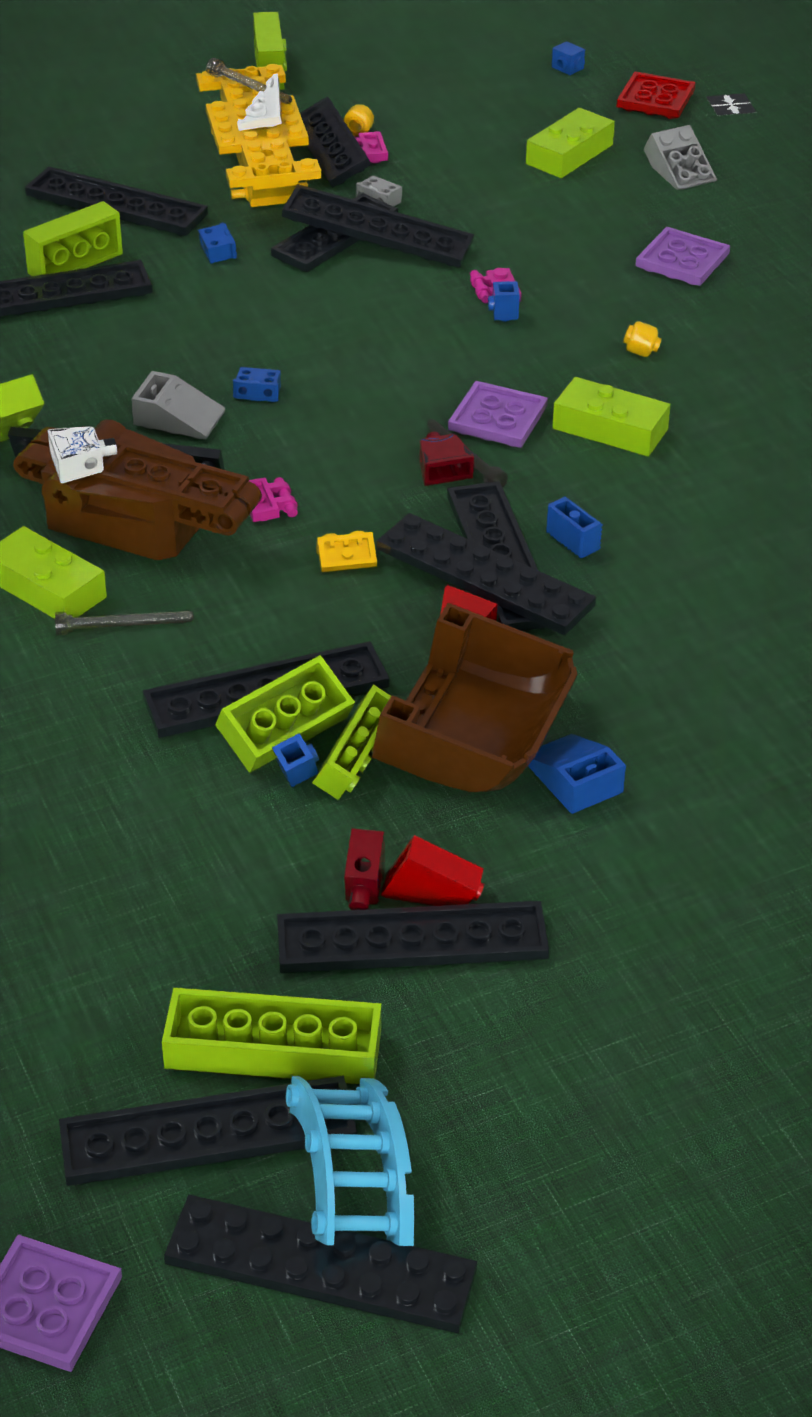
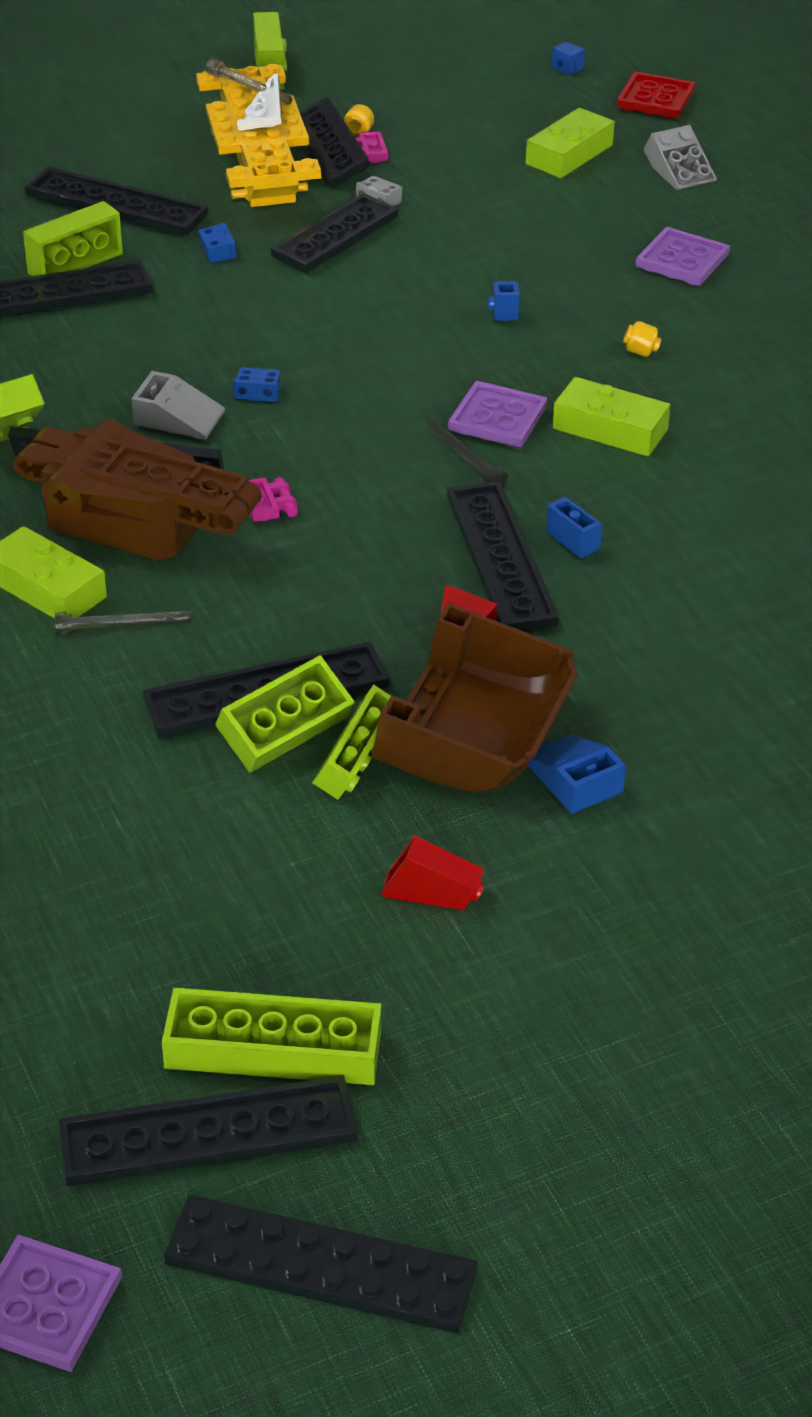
(78, 452): white torso -> none
(296, 759): blue brick -> none
(346, 551): yellow bracket -> none
(362, 878): dark red torso -> none
(378, 225): black plate -> none
(389, 1140): medium azure fence -> none
(411, 936): black plate -> none
(444, 459): dark red torso -> none
(484, 284): dark pink plate -> none
(487, 573): black plate -> none
(731, 104): black sticker -> none

